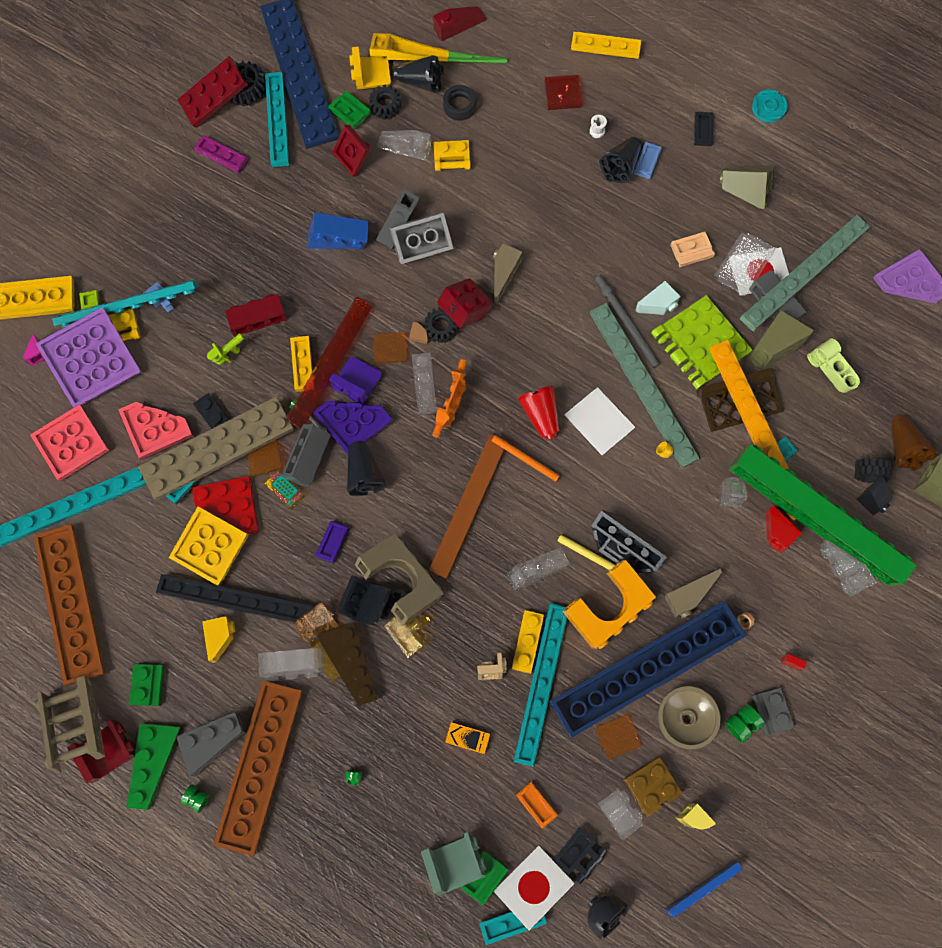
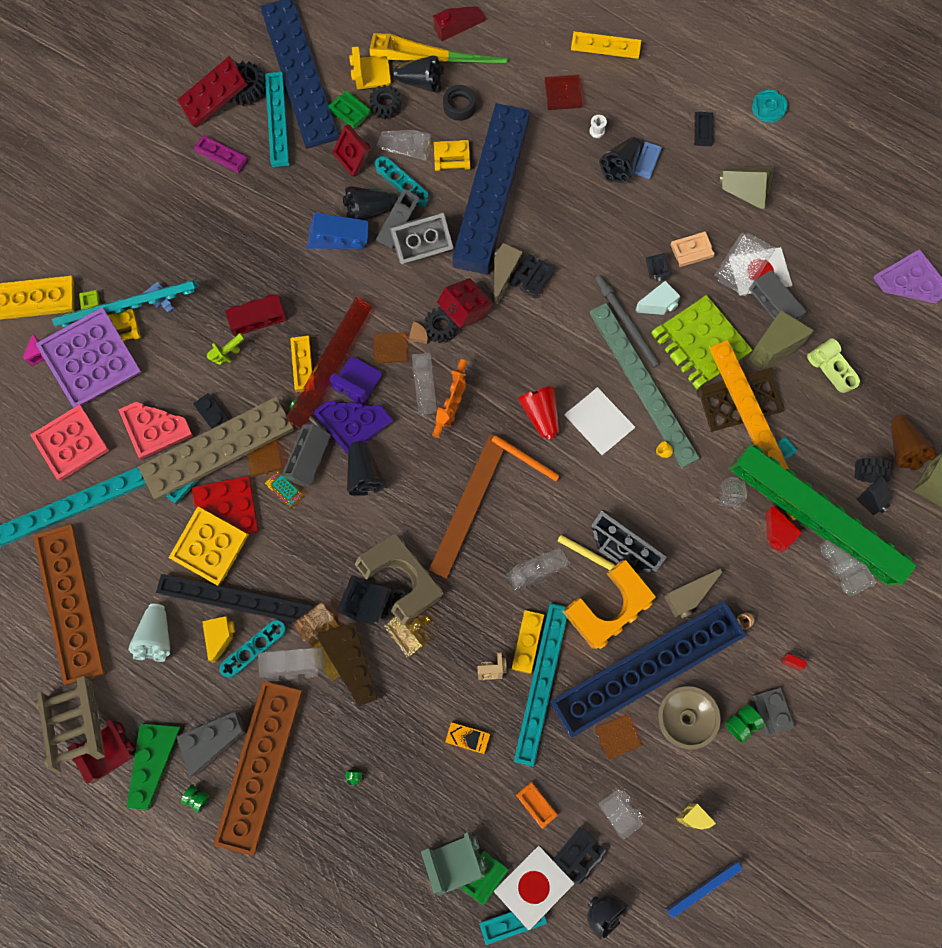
(146, 685): green plate -> none
(152, 635): none -> light aqua cone
(251, 646): none -> teal beam
(332, 542): dark purple tile -> none
(365, 202): none -> black cone
(403, 179): none -> teal beam
(491, 189): none -> dark blue brick
(537, 277): none -> black plate
(652, 786): pearl gold piece -> none
(657, 267): none -> black bracket
(804, 273): sand green plate -> none

